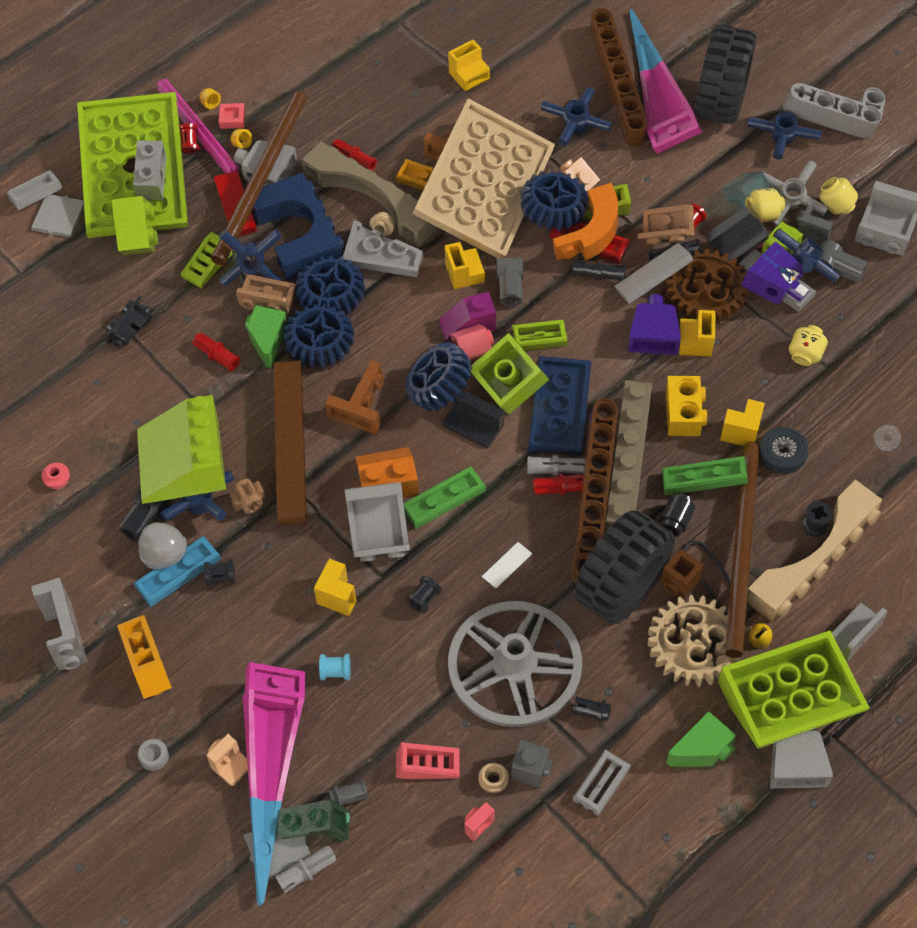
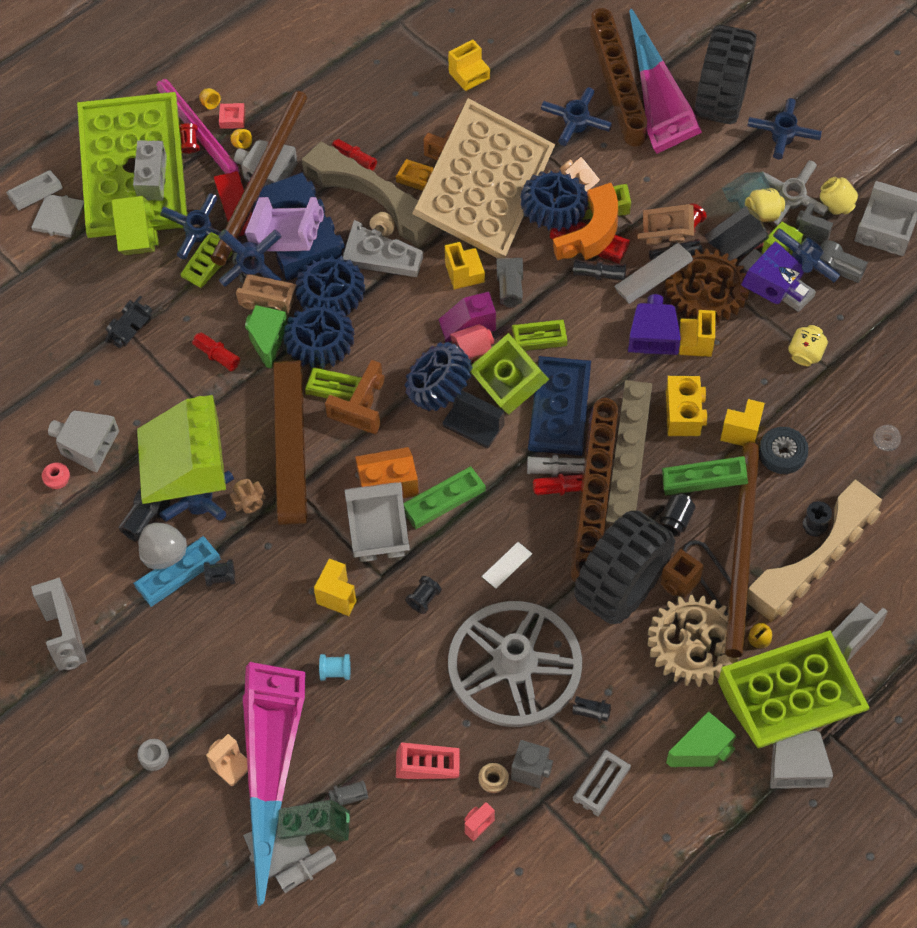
(85, 437): none -> light grey torso
(144, 657): light orange slope -> none
(195, 217): none -> dark blue bar
(295, 225): none -> lavender panel
(324, 389): none -> lime tile
(836, 111): light grey beam -> none

